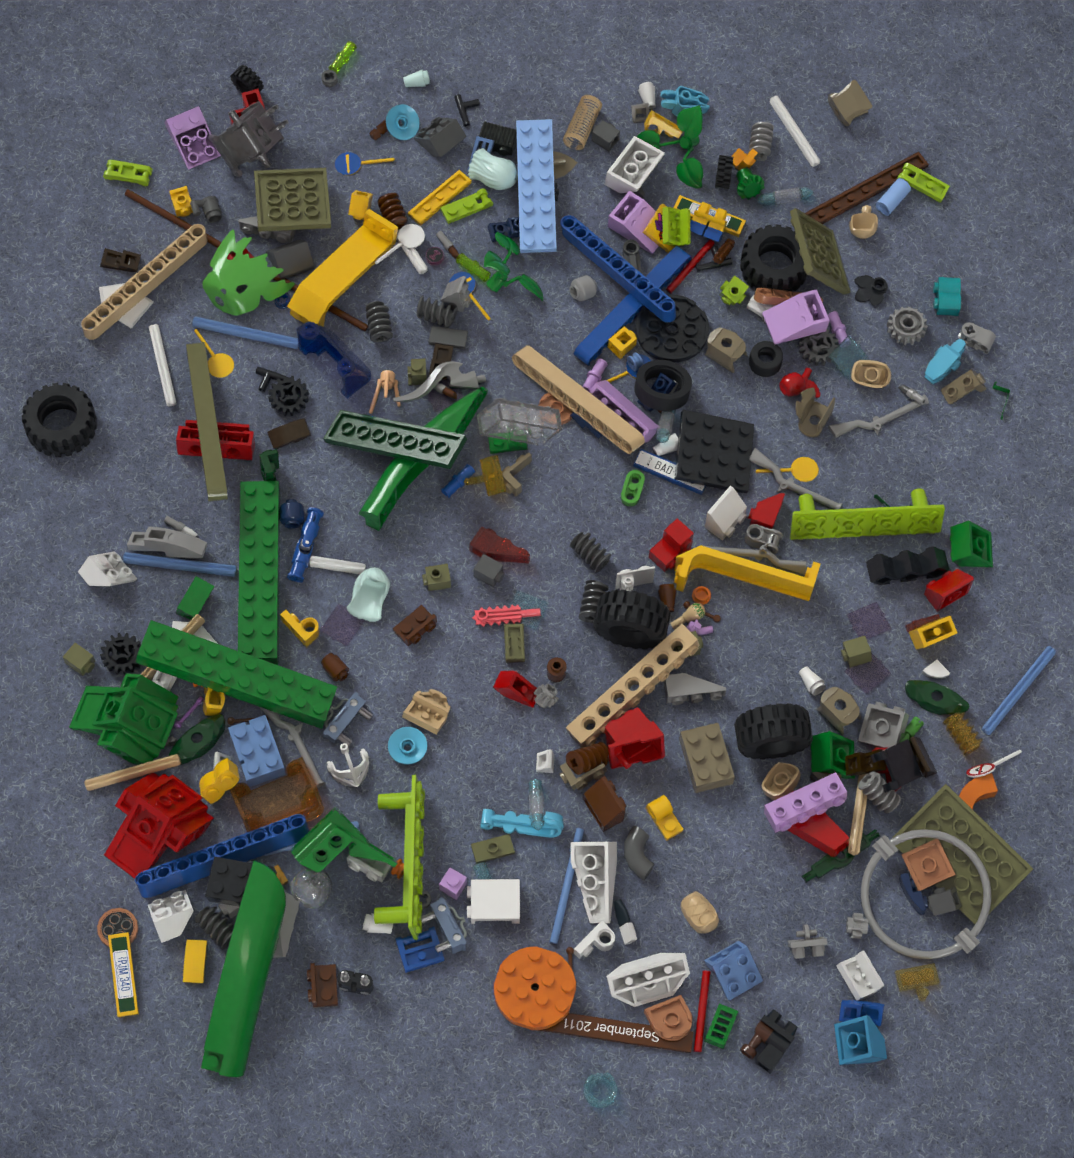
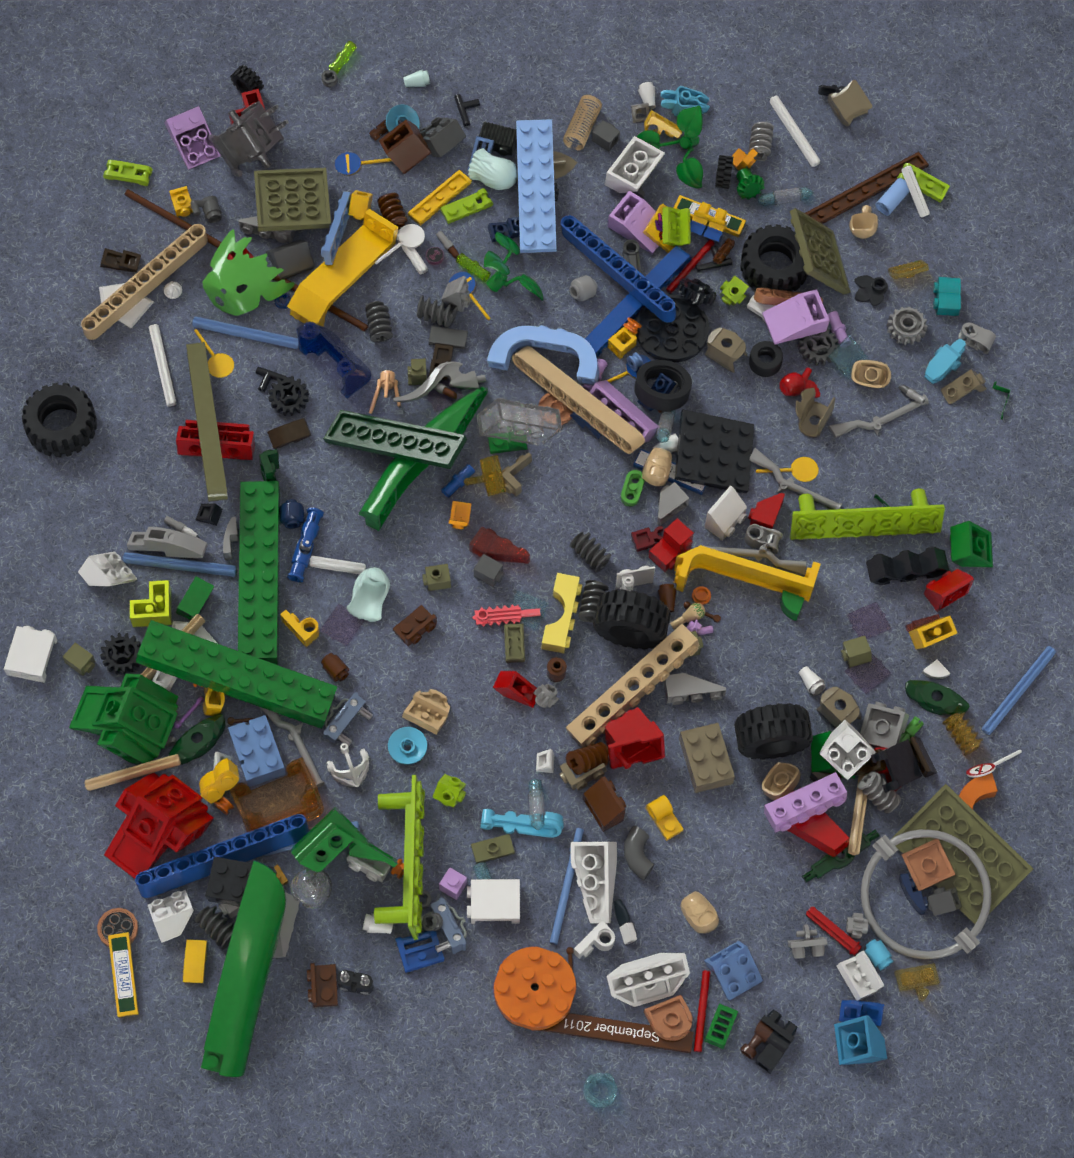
(30, 653): none -> white panel
(155, 608): none -> neon yellow brick
(172, 290): none -> white plate
(209, 513): none -> black slope
(224, 805): none -> orange bush
(231, 535): none -> light grey slope
(337, 229): none -> medium blue plate
(405, 146): none -> reddish brown slope
(428, 921): none -> dark grey bush
(449, 790): none -> lime brick
(460, 514): none -> light orange bracket
(545, 338): none -> light blue arch
(556, 634): none -> light yellow arch
(632, 325): none -> orange bush
(645, 539): none -> dark red plate
(657, 467): none -> tan piece
(671, 502): none -> light grey slope
(696, 291): none -> black gear
(791, 604): none -> green brick
(826, 90): none -> black axle
(834, 931): none -> red axle
(846, 750): none -> white slope
(878, 954): none -> medium azure brick
(908, 270): none -> clear yellow plate
(915, 191): none -> white axle

